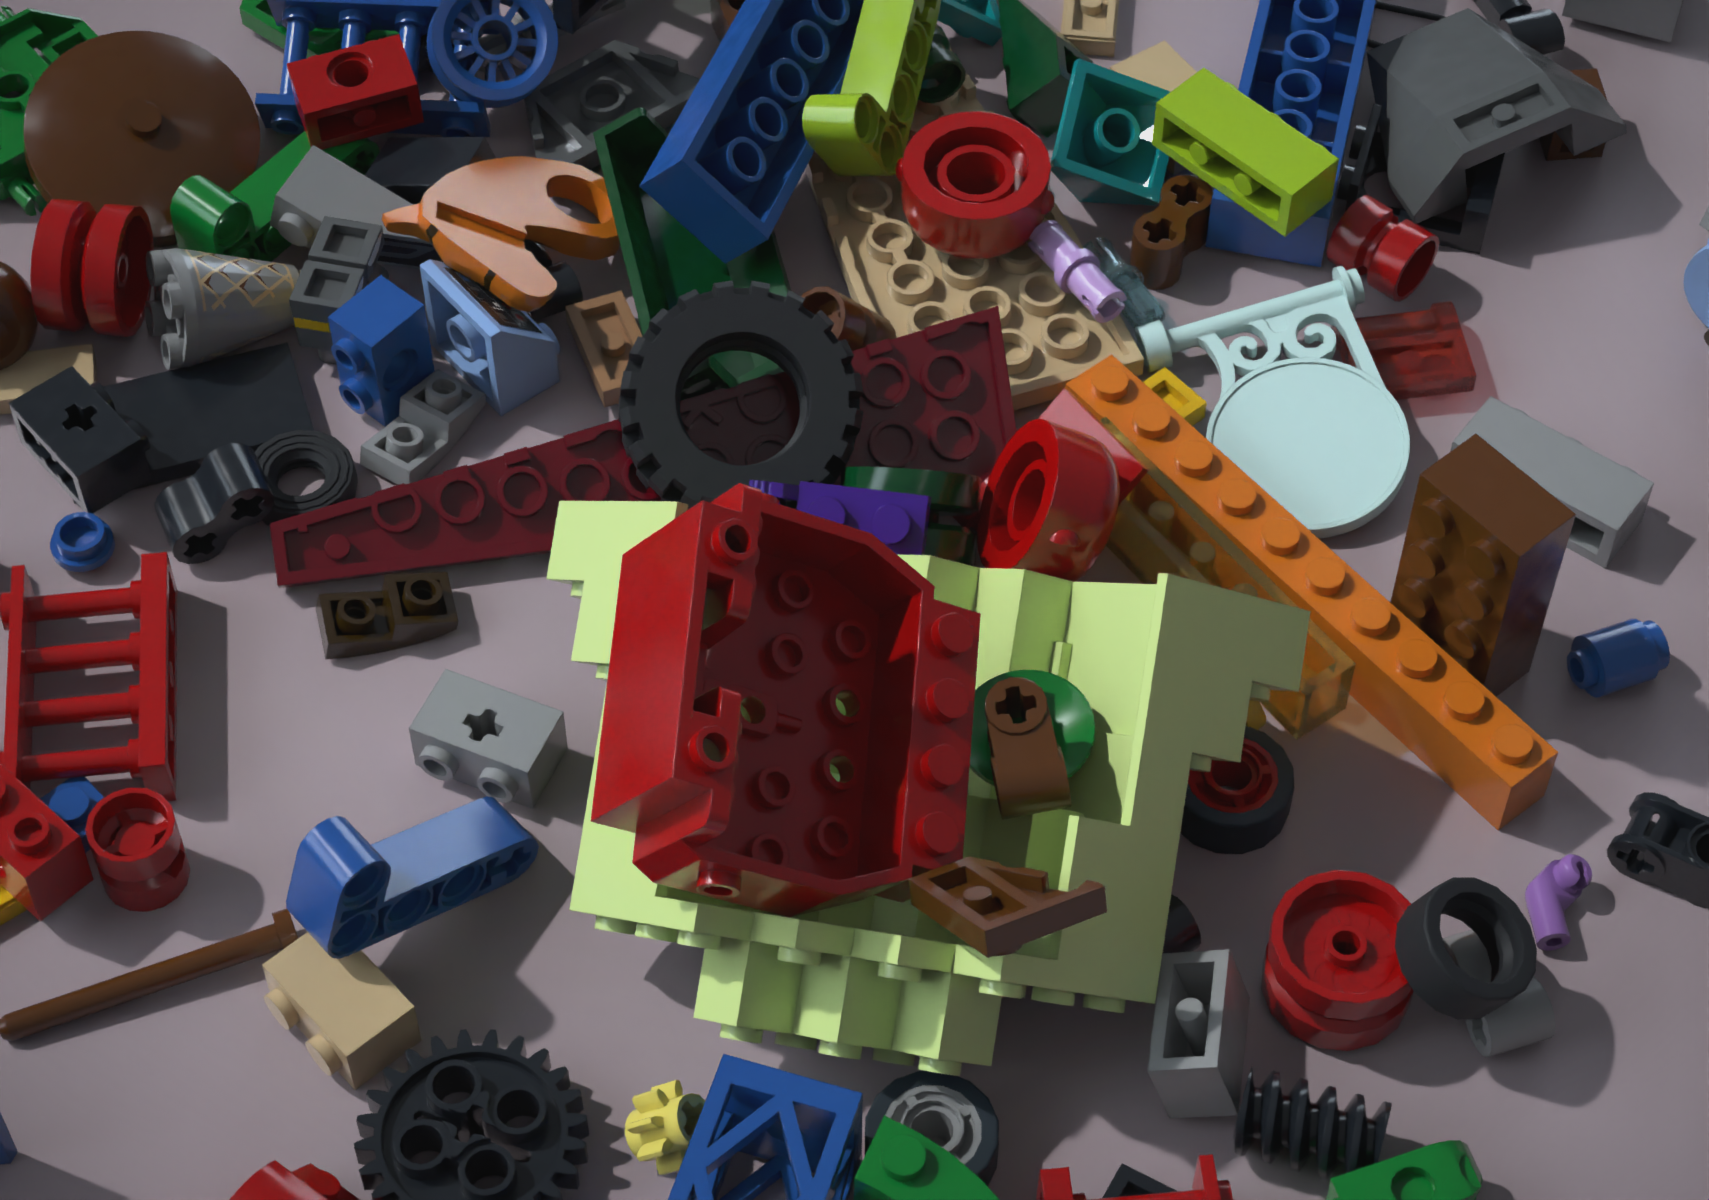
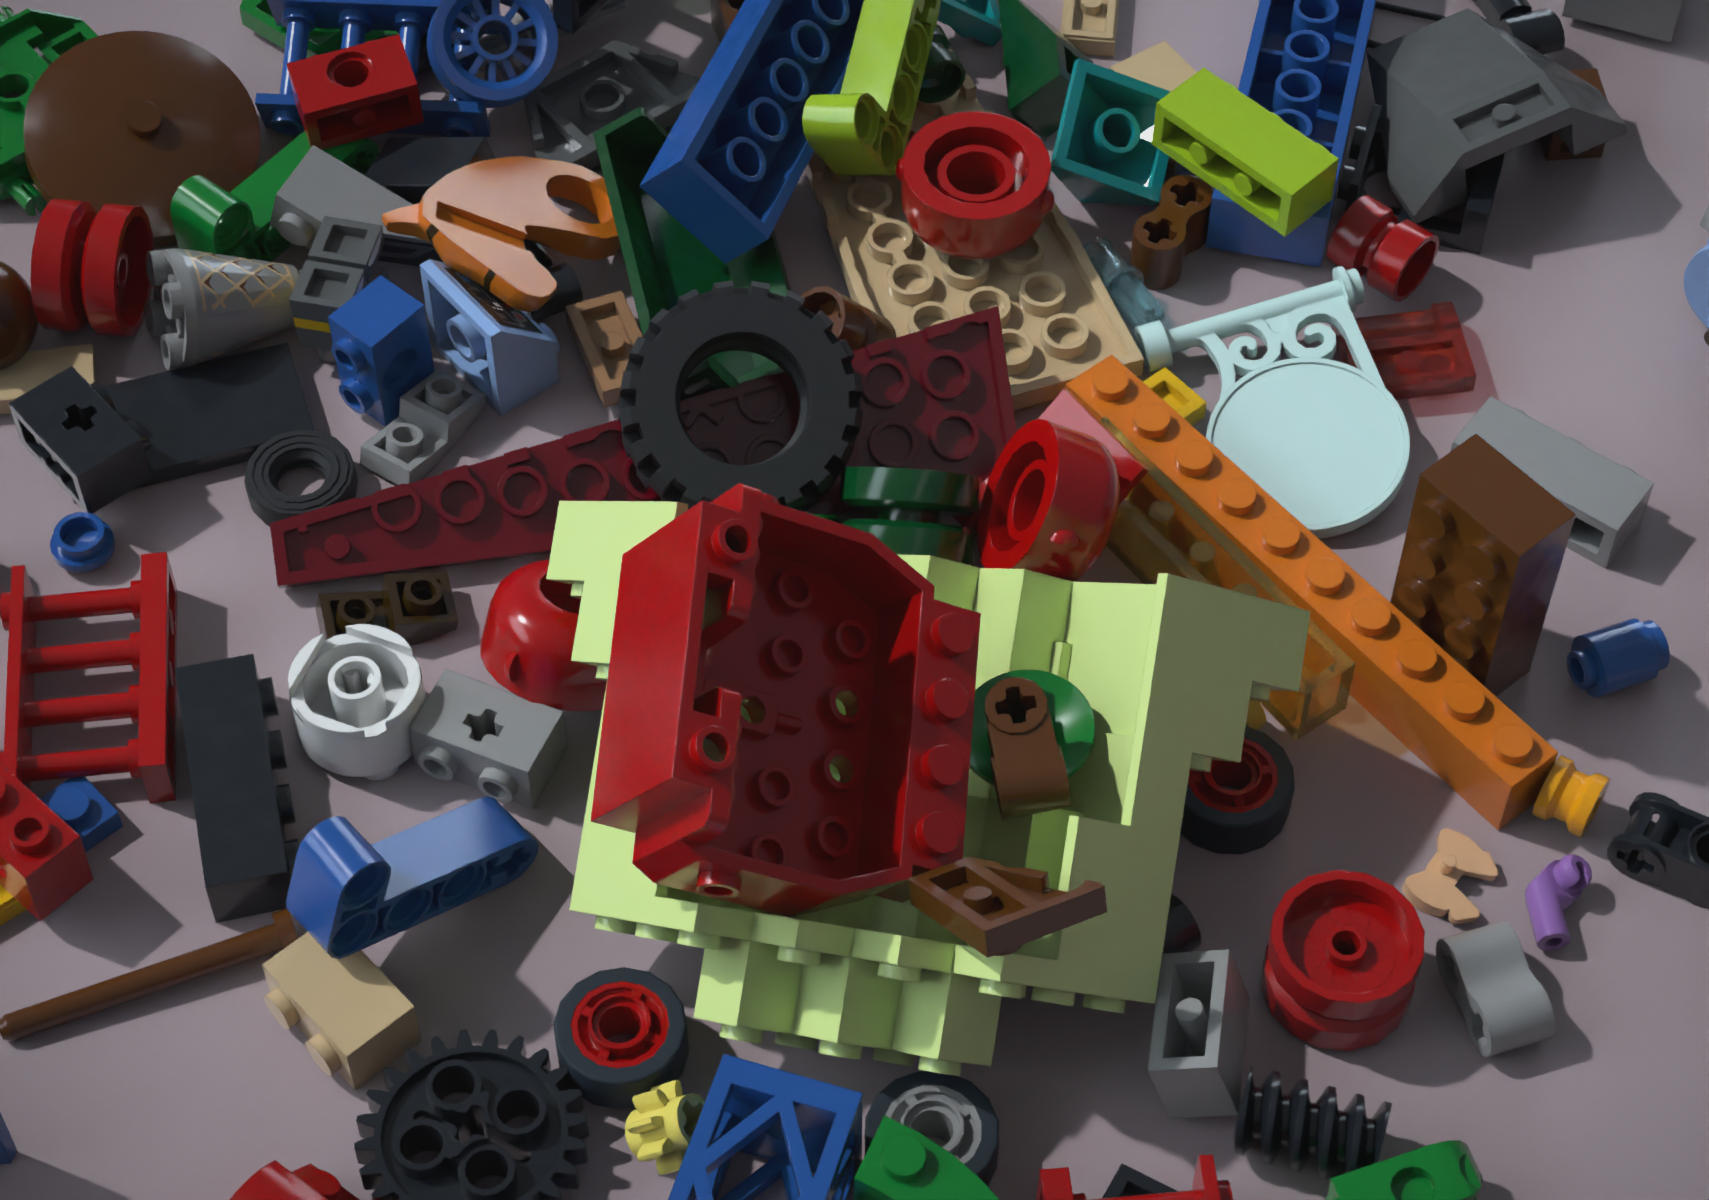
(138, 849): red wheel -> none
(214, 503): black axle -> none
(236, 786): none -> black brick
(356, 700): none -> white brick
(532, 641): none -> red piece
(616, 1004): none -> wheel
(892, 517): dark purple hinge -> none
(1077, 271): lavender pin -> none
(1435, 888): none -> light nougat piece
(1499, 928): black tyre -> none
(1571, 796): none -> light orange wheel

